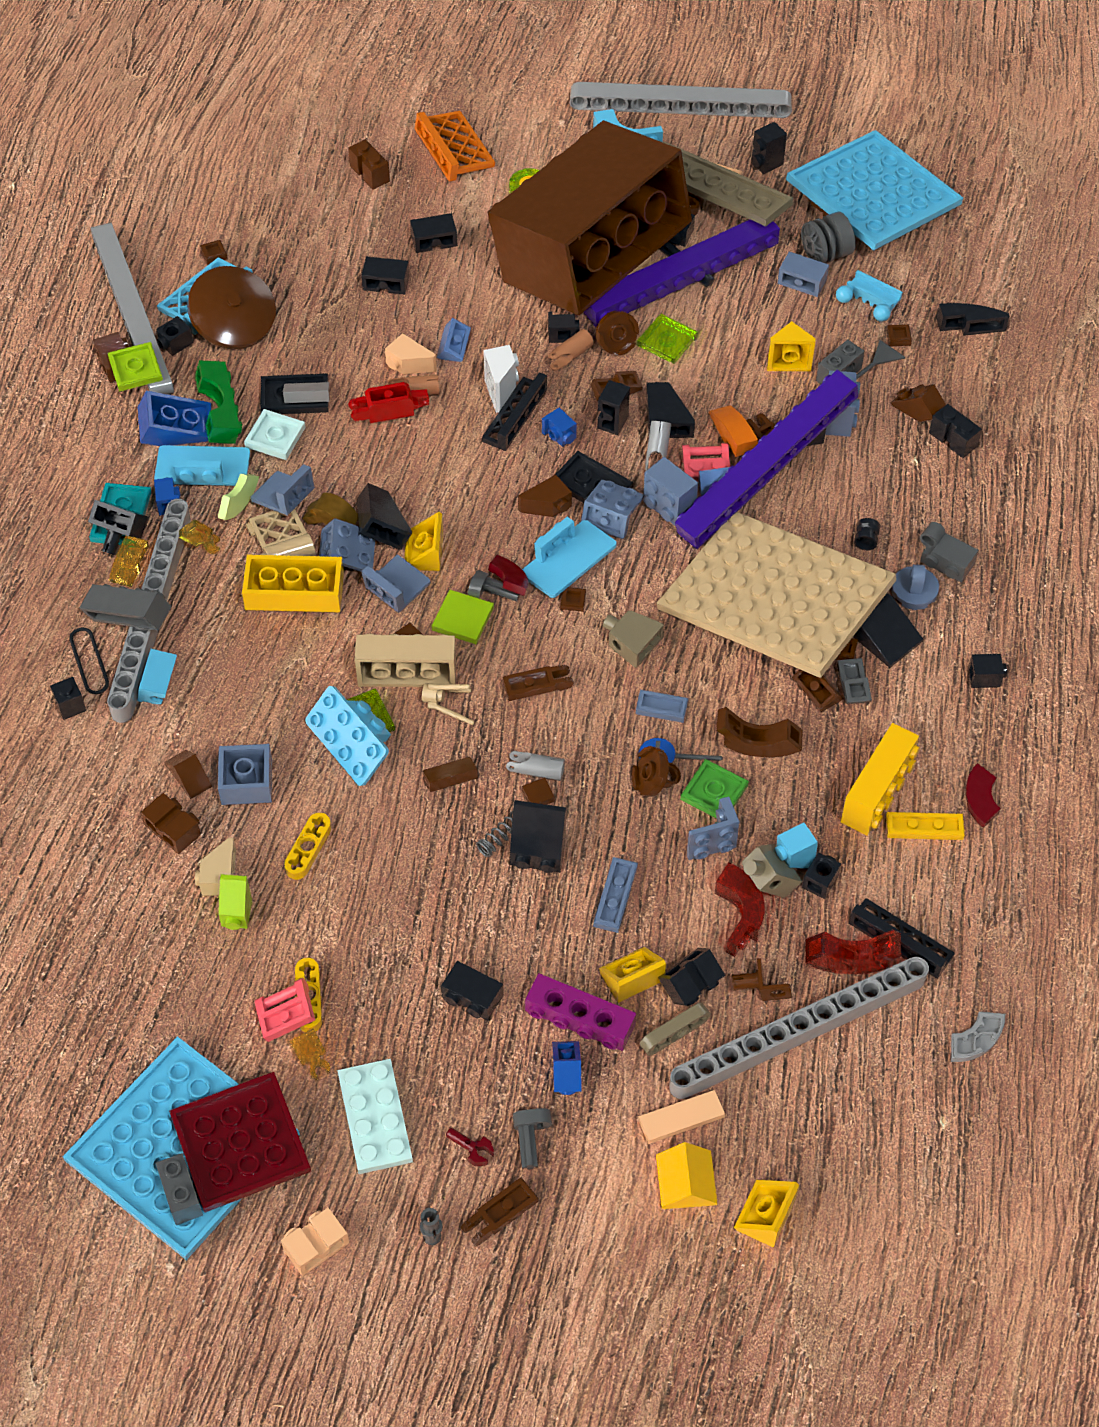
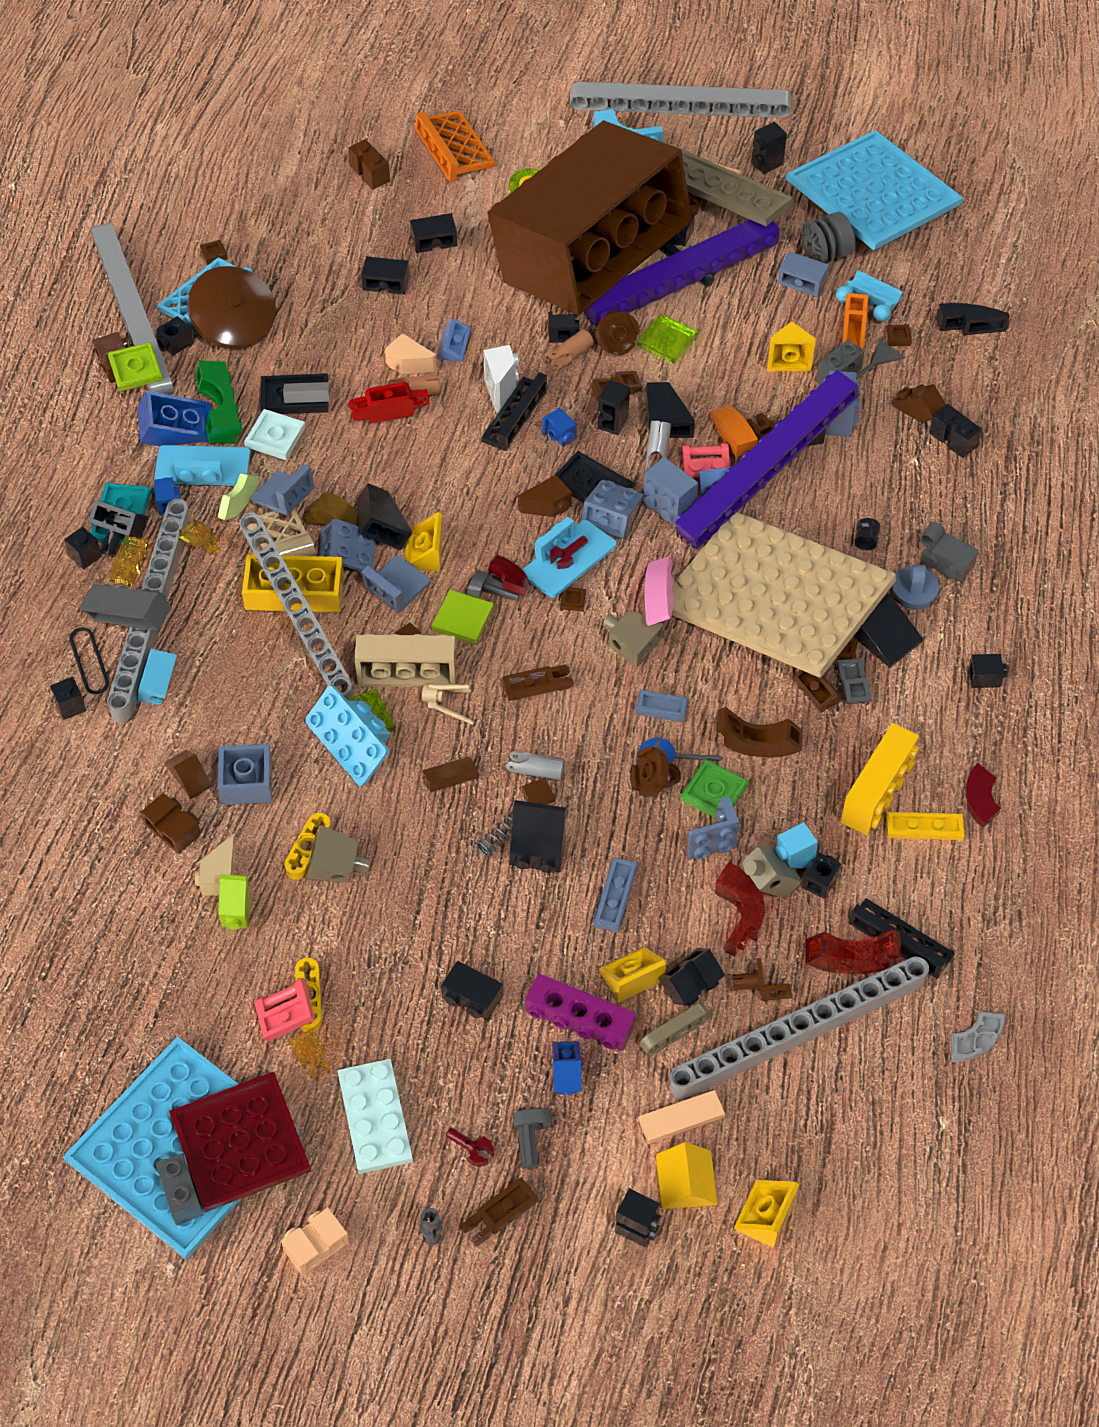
(83, 547): none -> black brick
(292, 596): none -> light grey beam
(334, 857): none -> dark tan torso
(566, 553): none -> dark red bar
(638, 1218): none -> black brick
(658, 591): none -> bright pink slope
(855, 319): none -> orange slope

